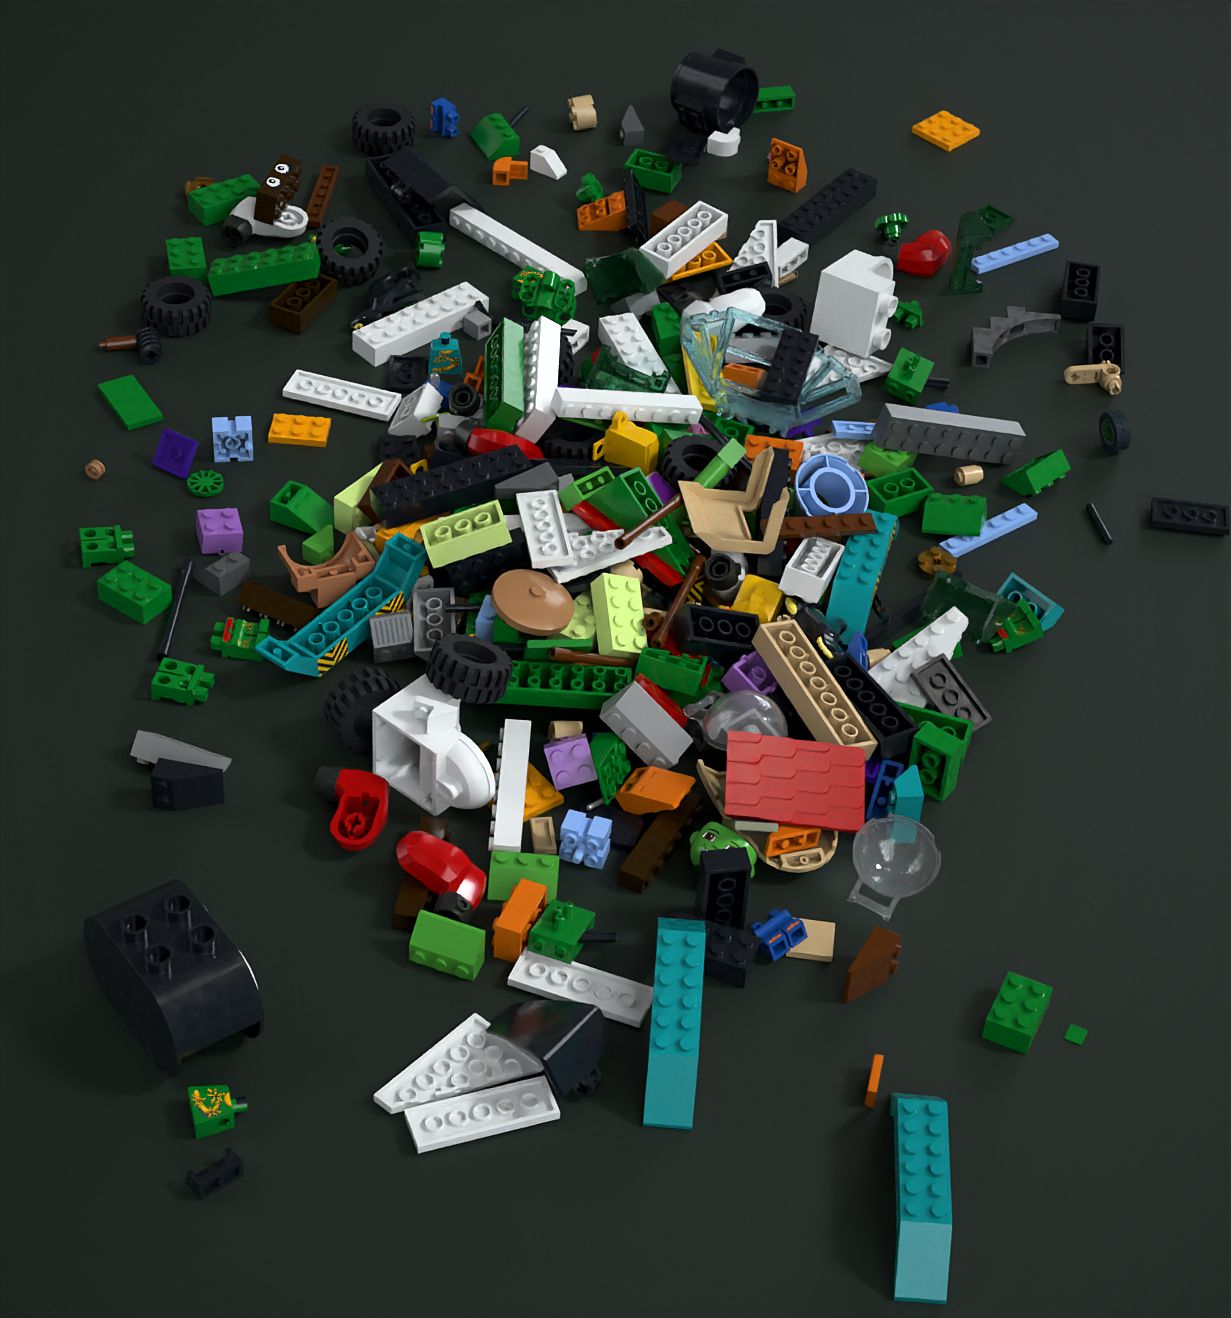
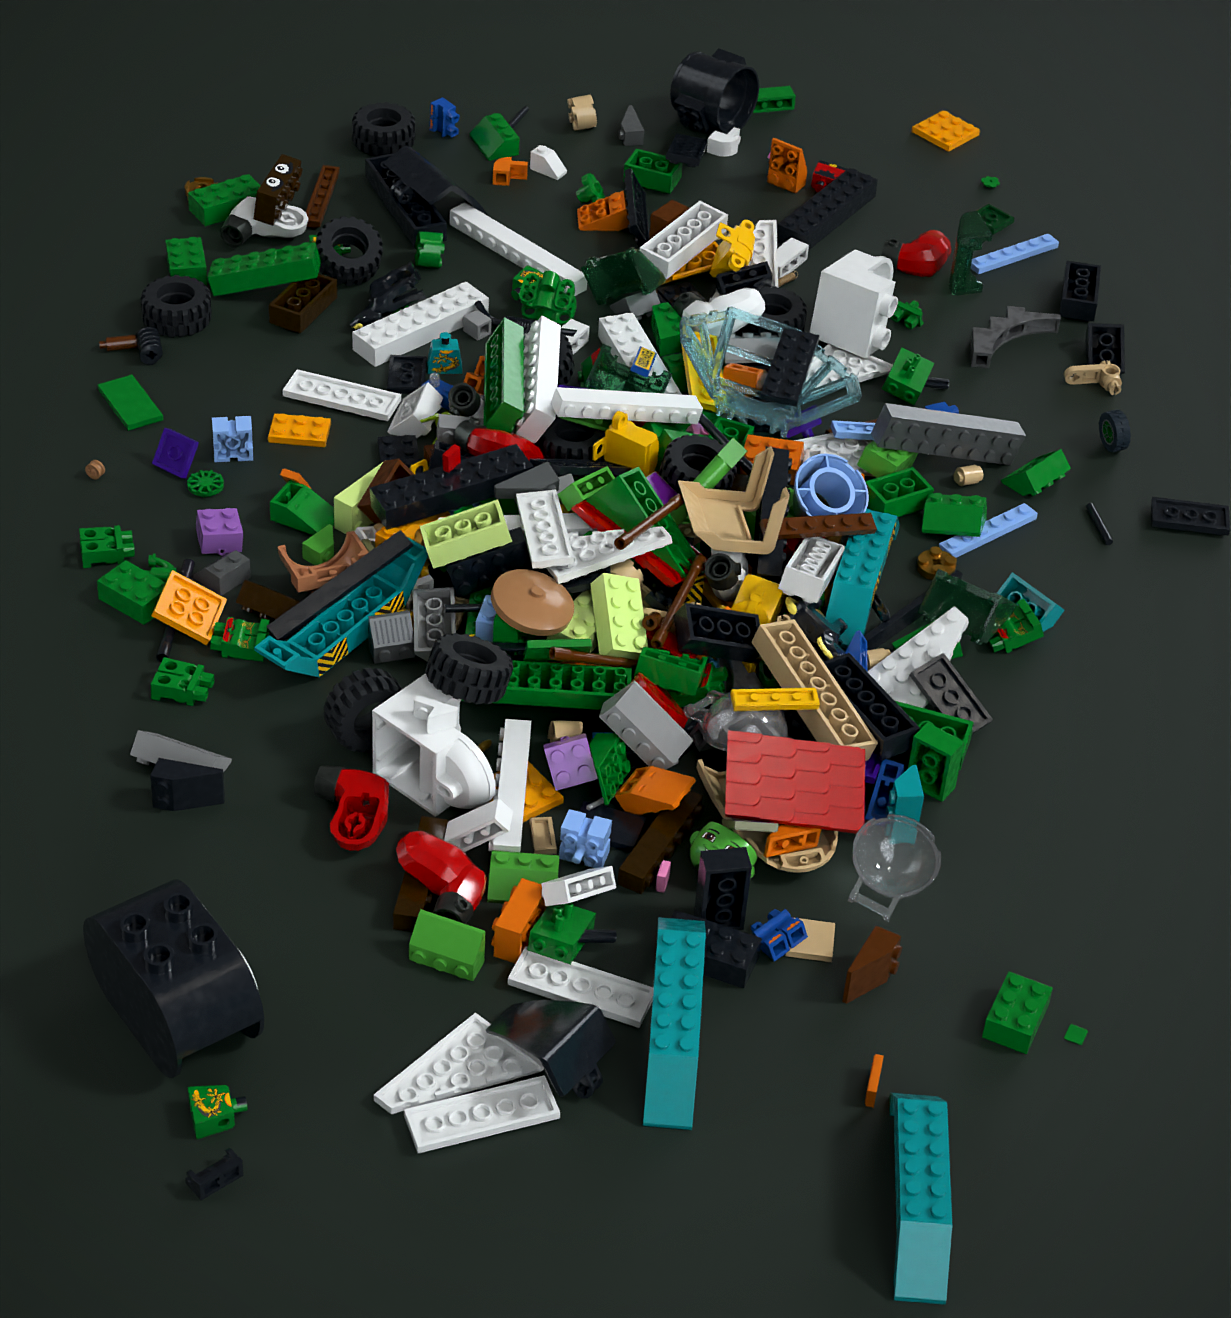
(160, 572): none -> green plant
(189, 607): none -> light orange plate
(293, 476): none -> orange tile
(340, 586): none -> black tile
(451, 458): none -> red tile
(479, 825): none -> white brick
(578, 886): none -> white brick
(643, 362): none -> tile
(663, 876): none -> bright pink tile
(735, 248): none -> yellow piece
(750, 674): medium lavender brick -> none
(774, 699): none -> yellow tile
(825, 174): none -> red torso
(891, 225): green plant -> none
(990, 182): none -> green plant

